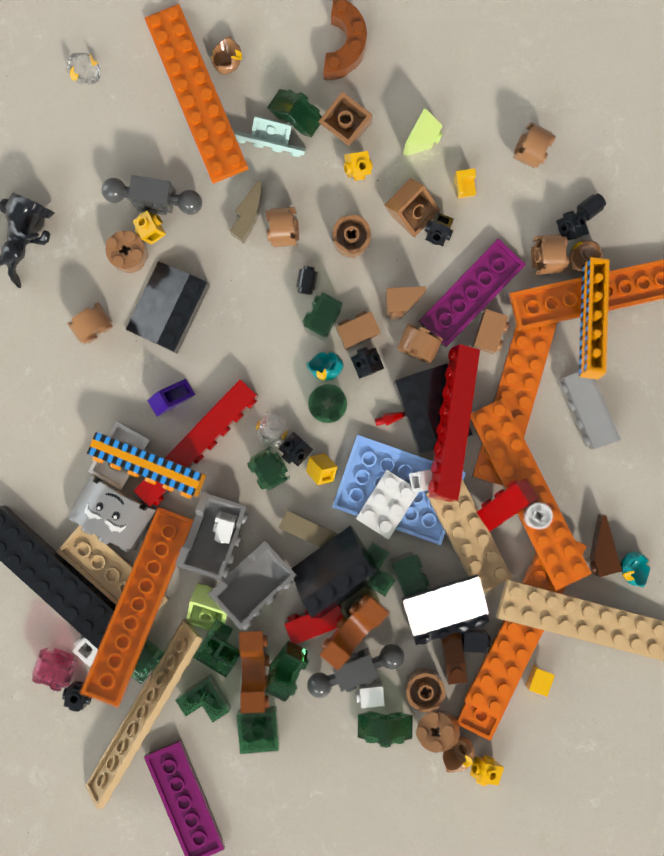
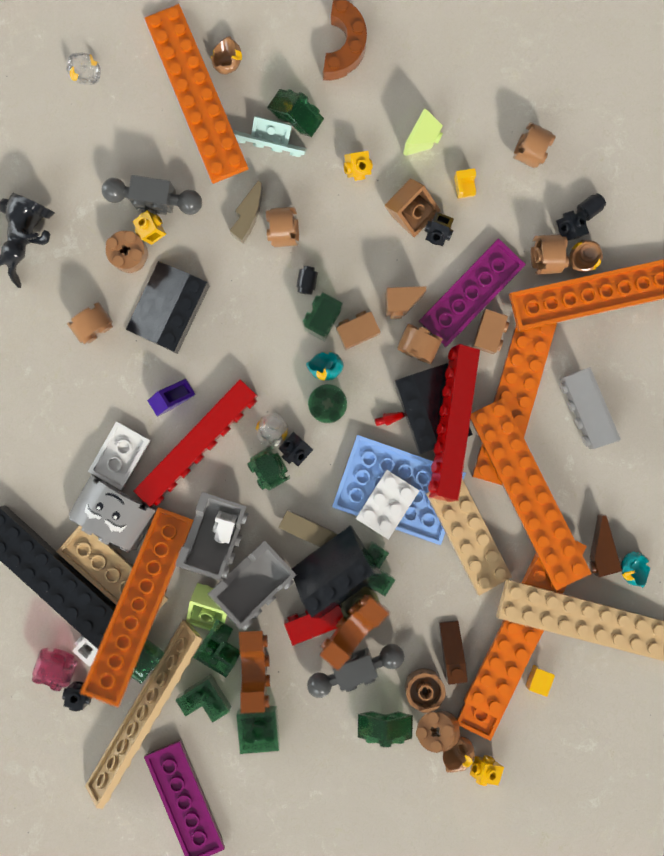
(146, 464): brick -> none
(285, 671): clear green brick -> none
(321, 469): yellow panel -> none
(346, 119): medium nougat slope -> none
(350, 225): medium nougat brick -> none
(367, 362): black brick -> none
(370, 695): white brick -> none
(408, 573): clear green brick -> none
(420, 480): white brick -> none
(446, 609): slope -> none
(475, 641): black brick -> none
(507, 503): red brick -> none
(537, 515): white wheel -> none
(594, 318): light orange brick -> none

